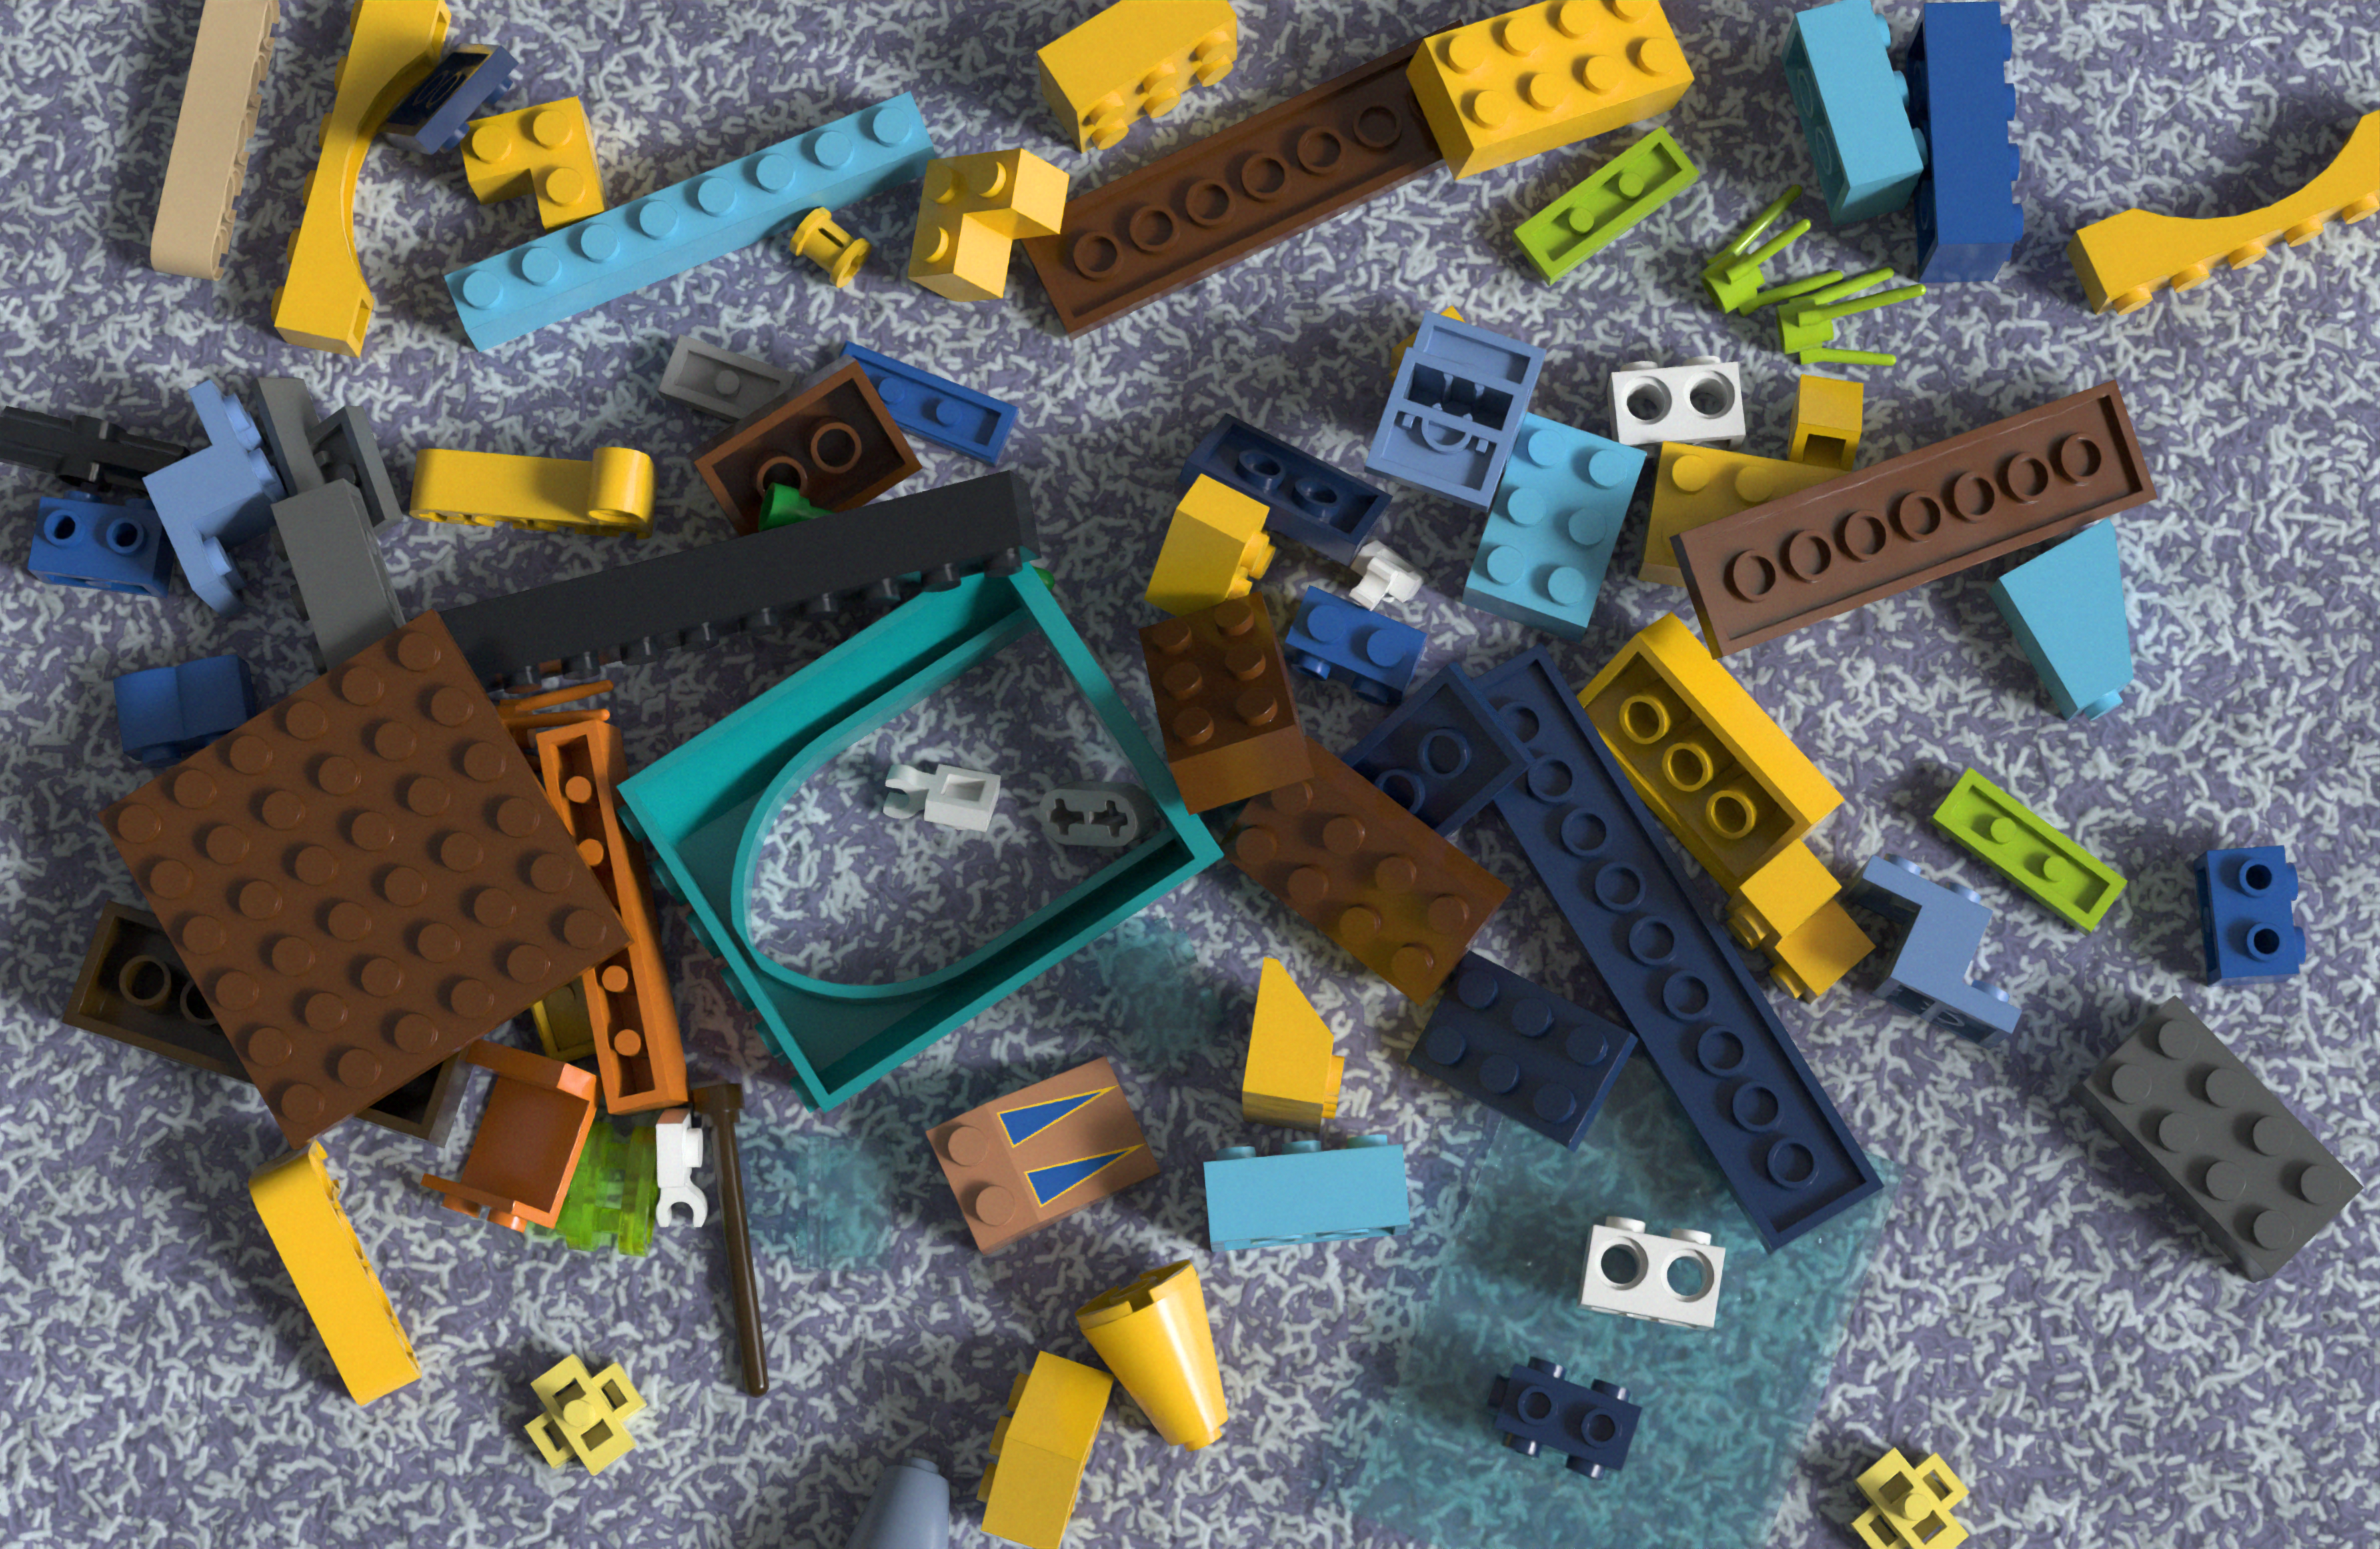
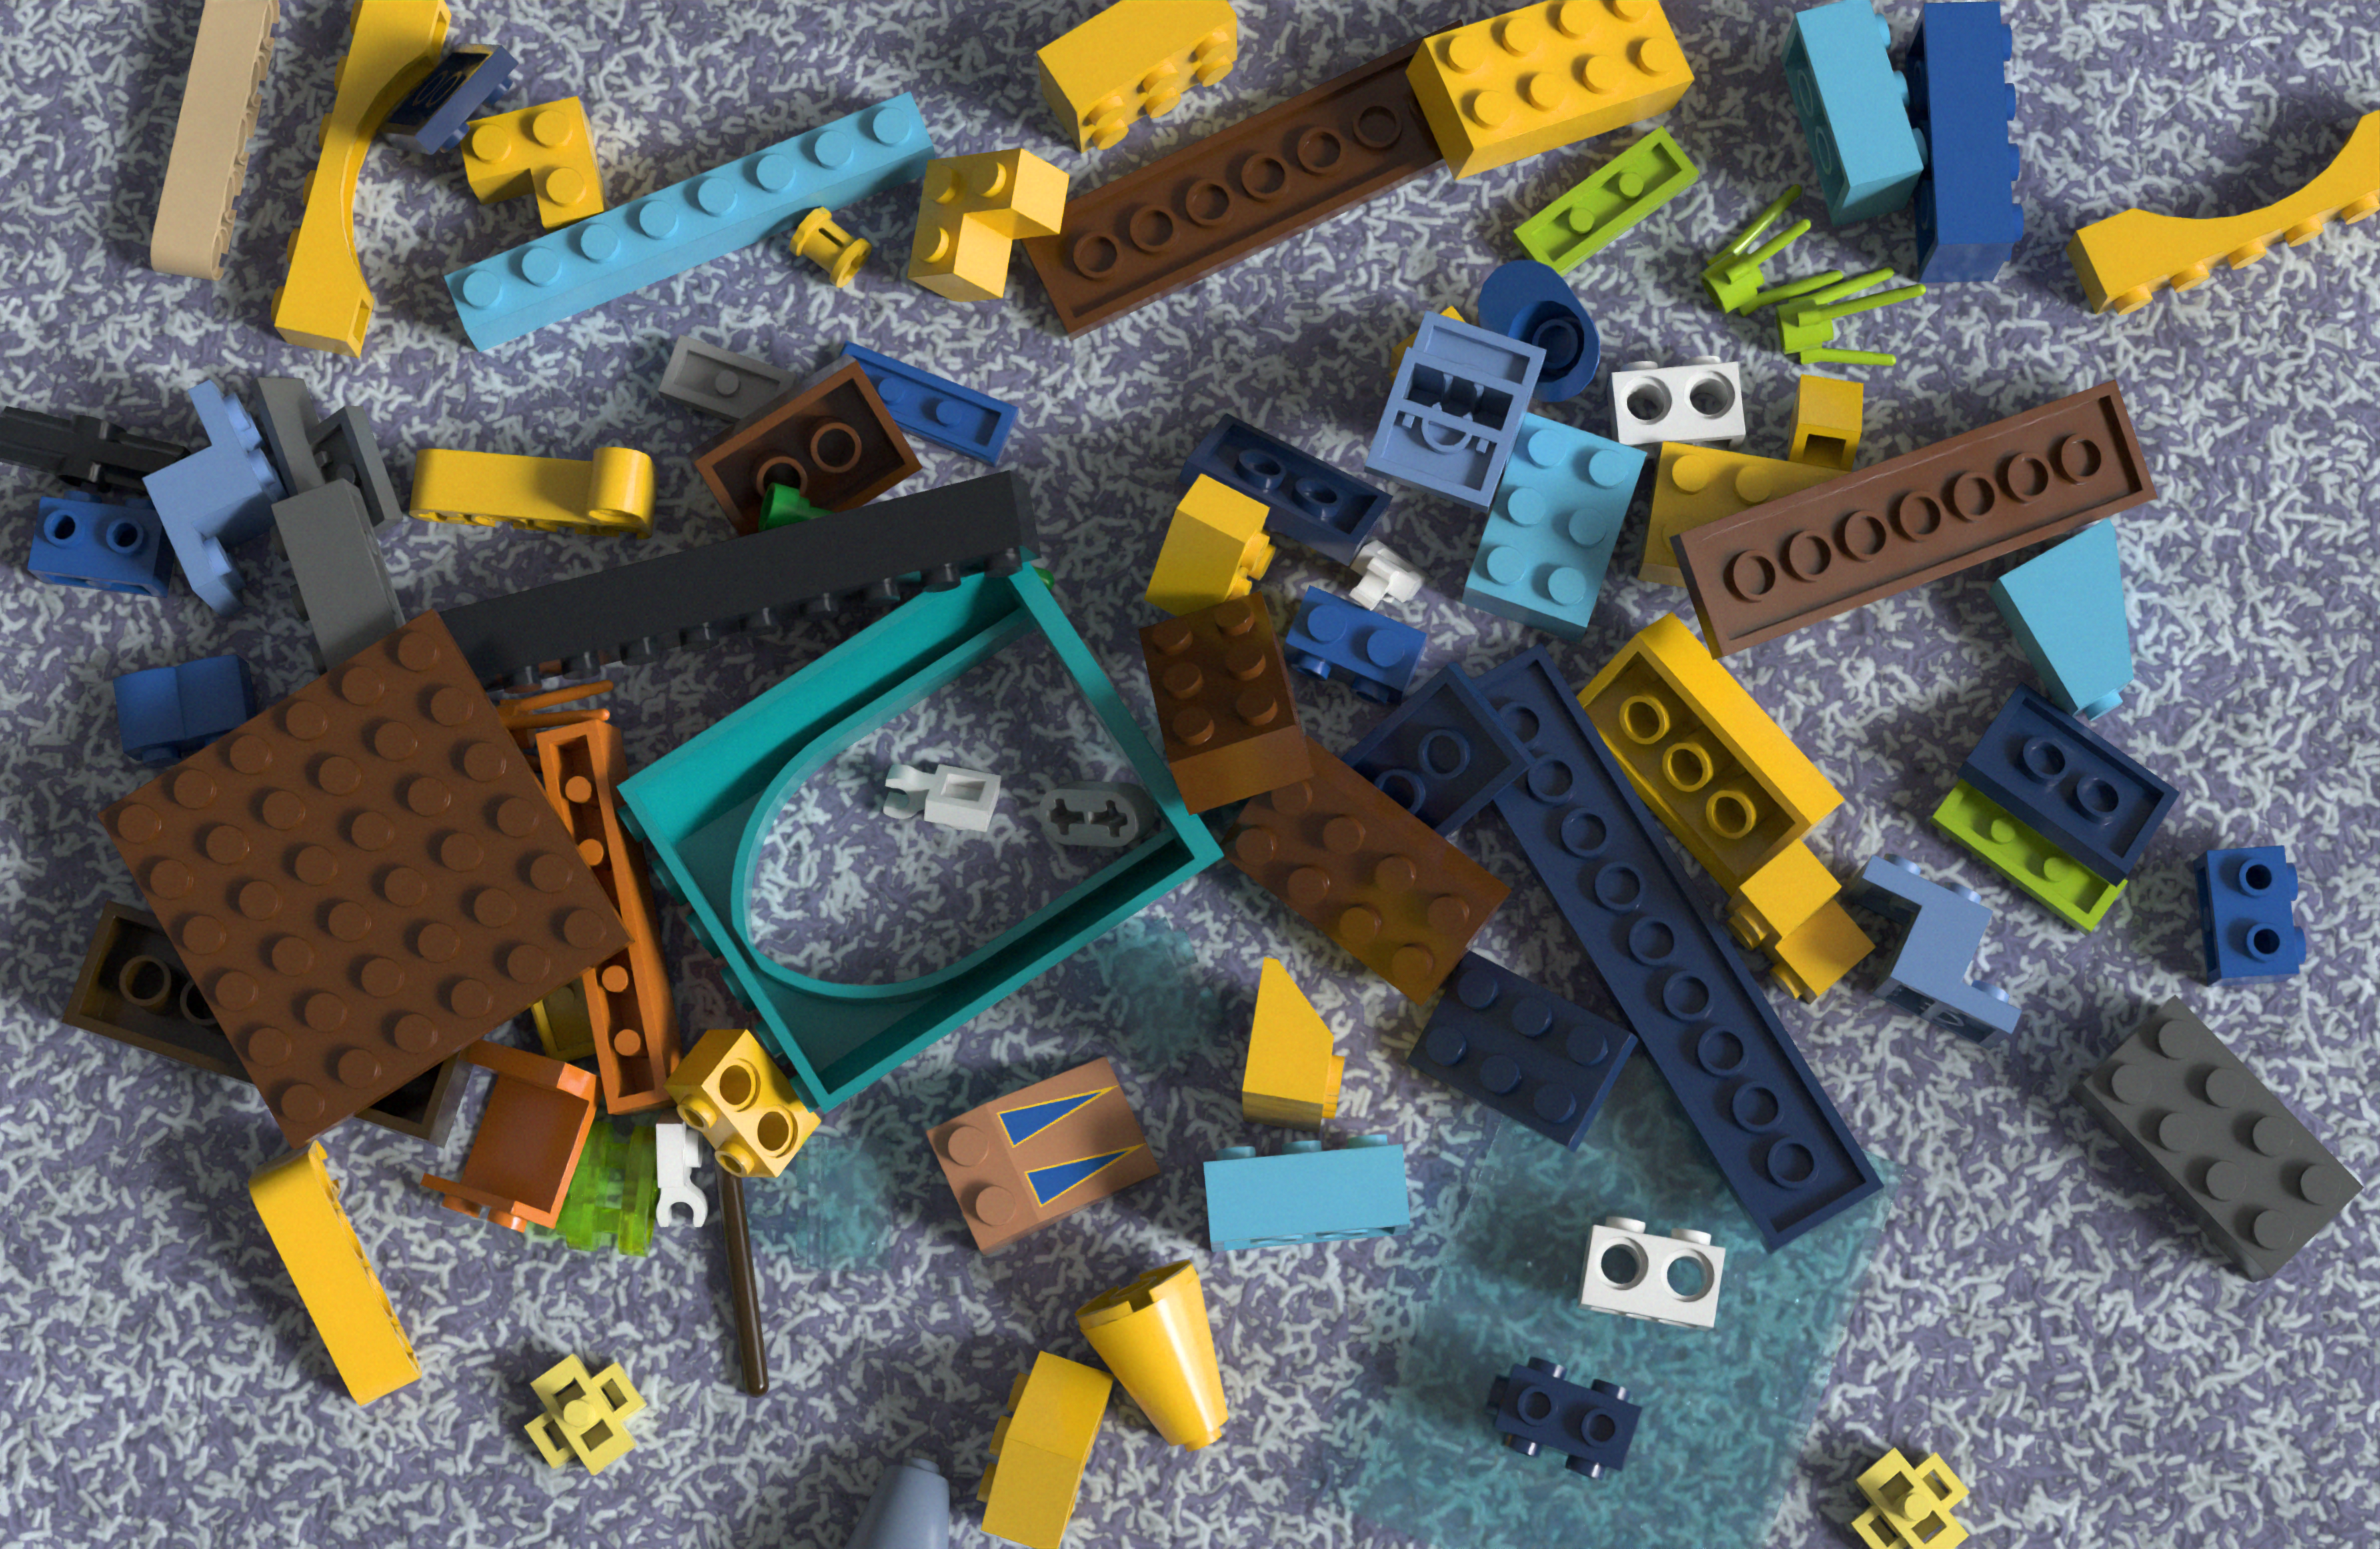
(753, 1116): none -> yellow brick
(1539, 308): none -> blue piece
(2068, 784): none -> dark blue plate

